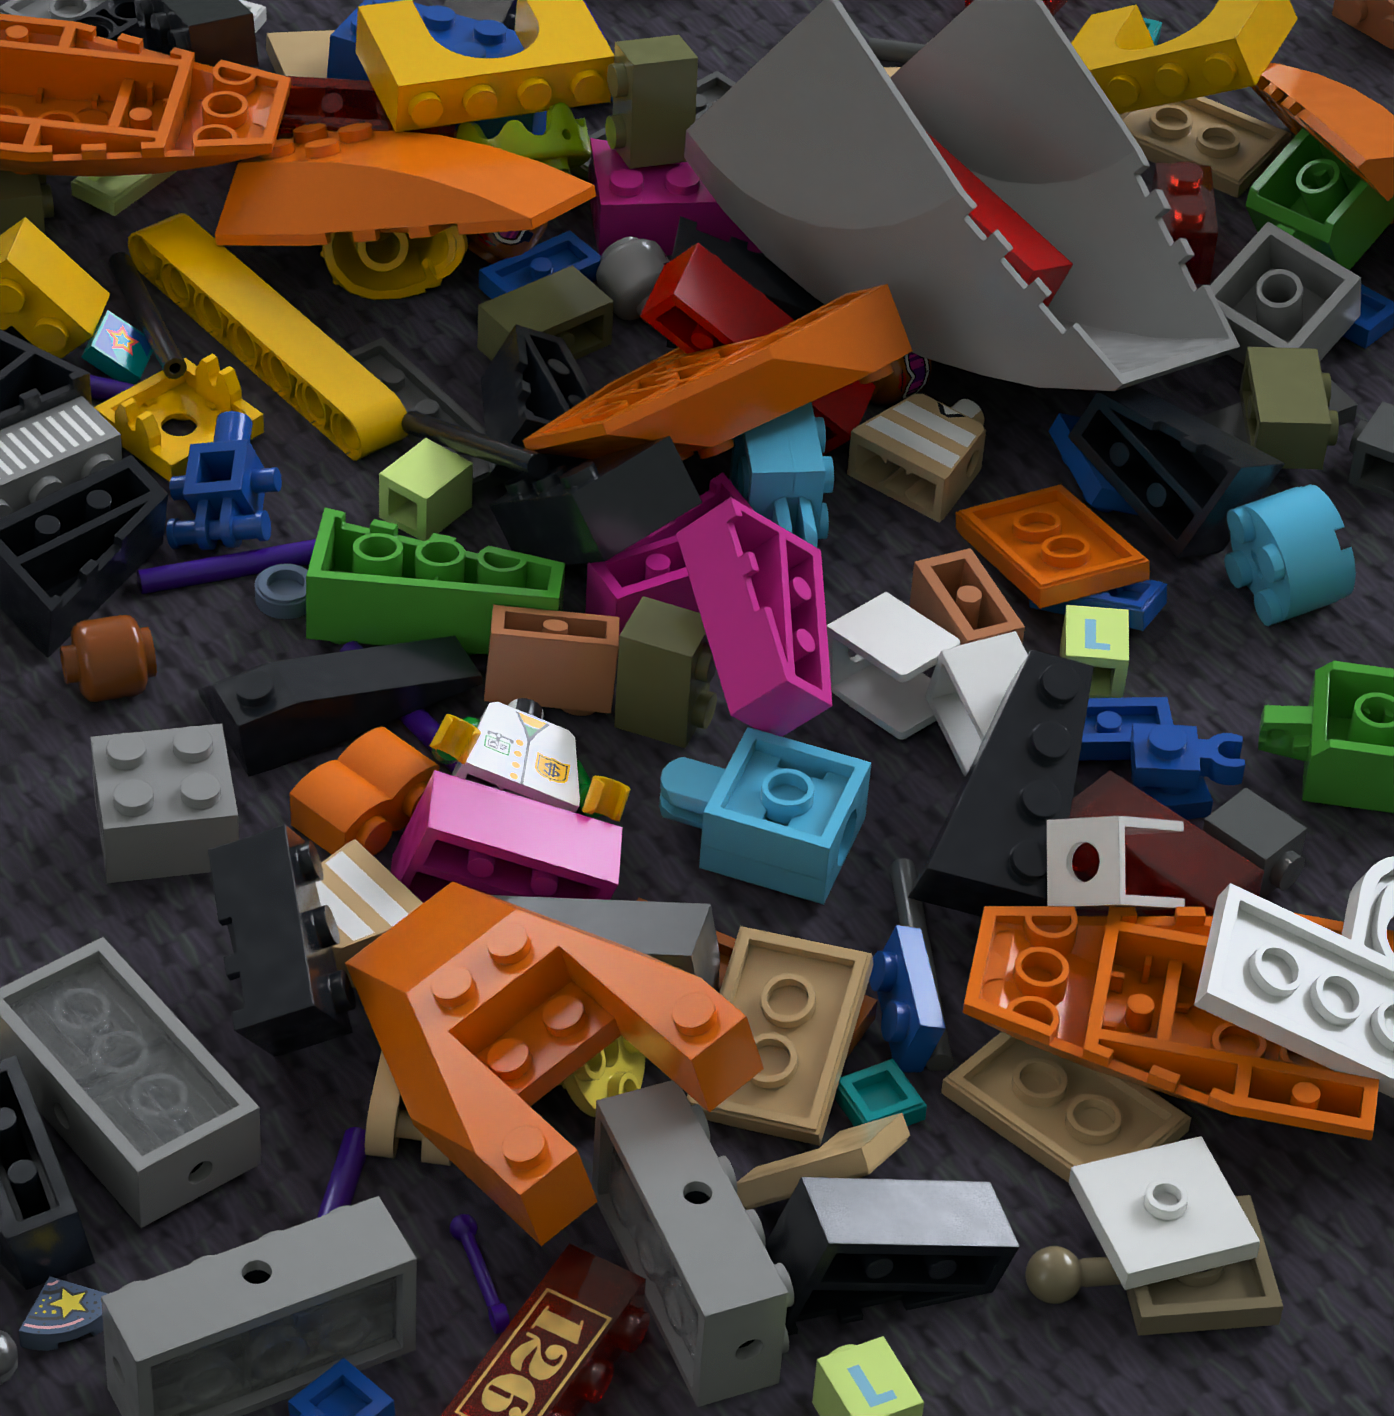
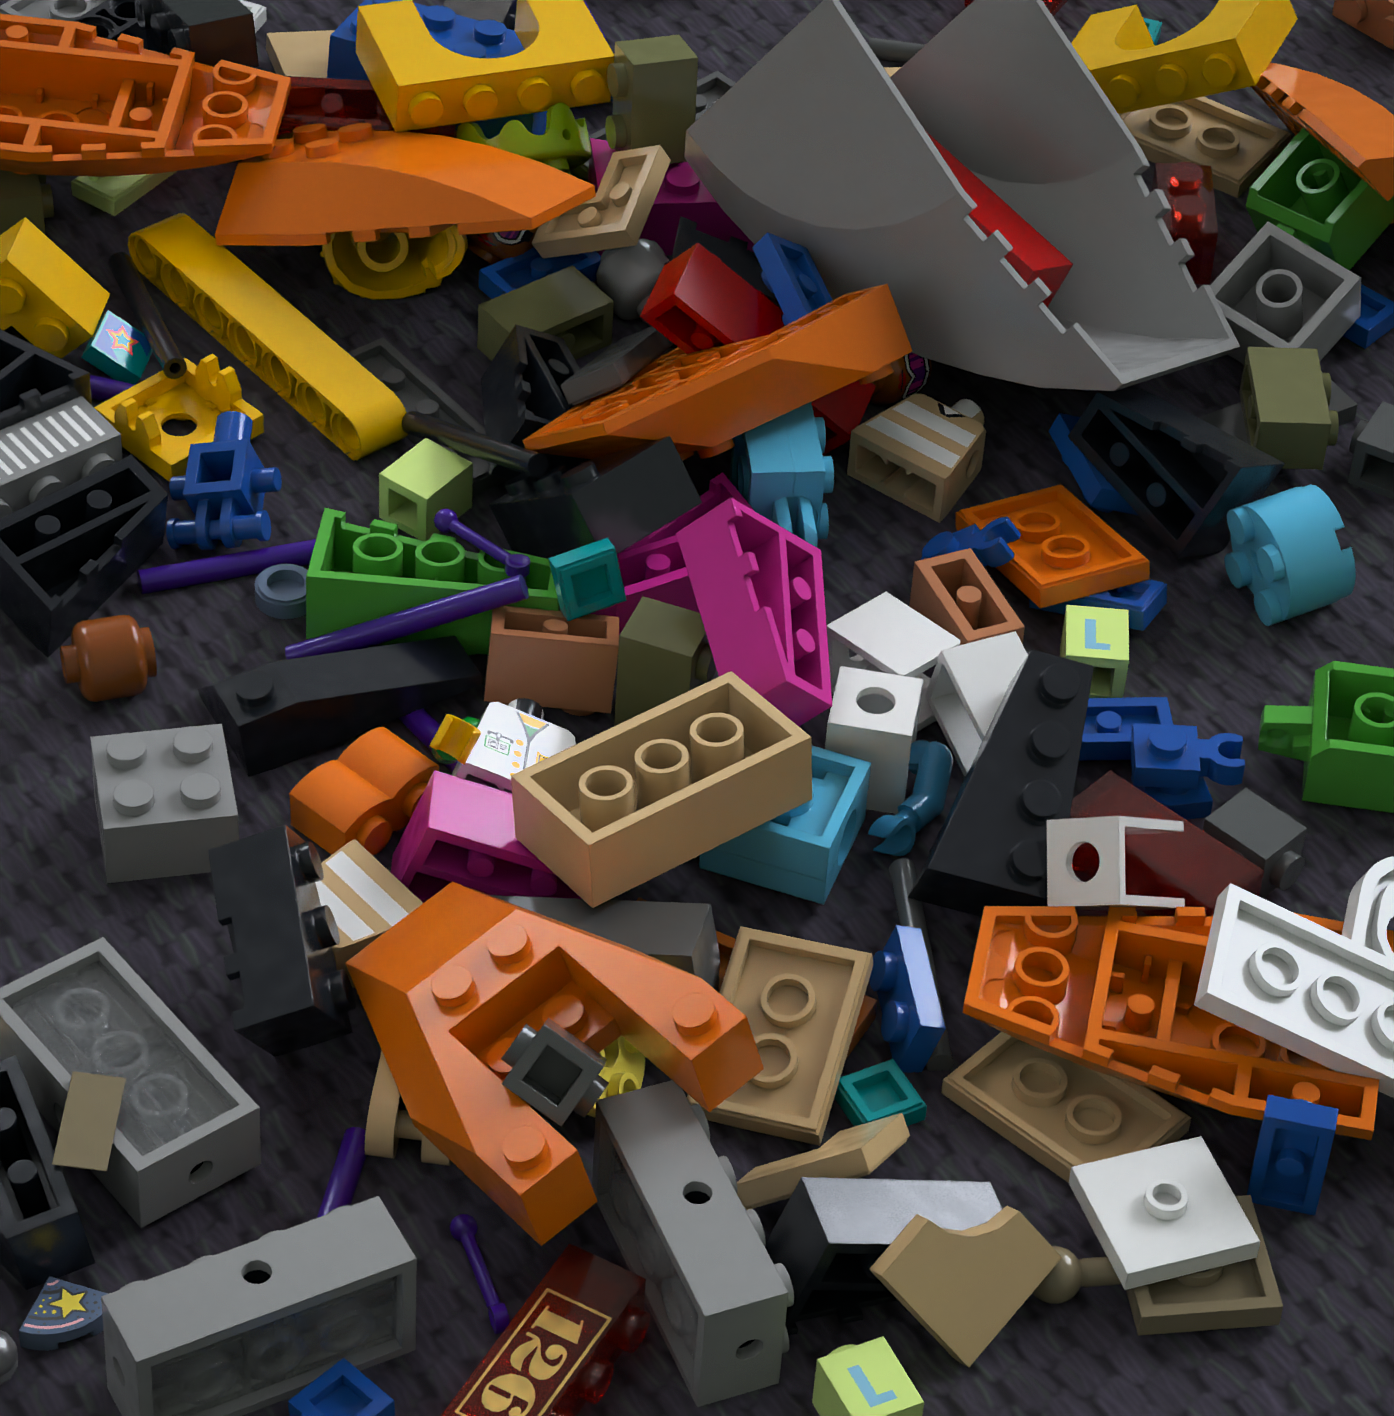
(89, 1121): none -> dark tan sticker
(414, 619): none -> dark purple bar
(515, 564): none -> dark purple hinge
(554, 1071): none -> dark grey brick
(587, 579): none -> teal tile
(615, 214): none -> tan plate
(615, 365): none -> dark grey tile
(662, 788): none -> tan brick
(791, 276): none -> blue plate
(876, 721): none -> white piece
(933, 767): none -> dark azure arm
(966, 1280): none -> tan tile
(988, 544): none -> blue plate
(1292, 1154): none -> blue plate

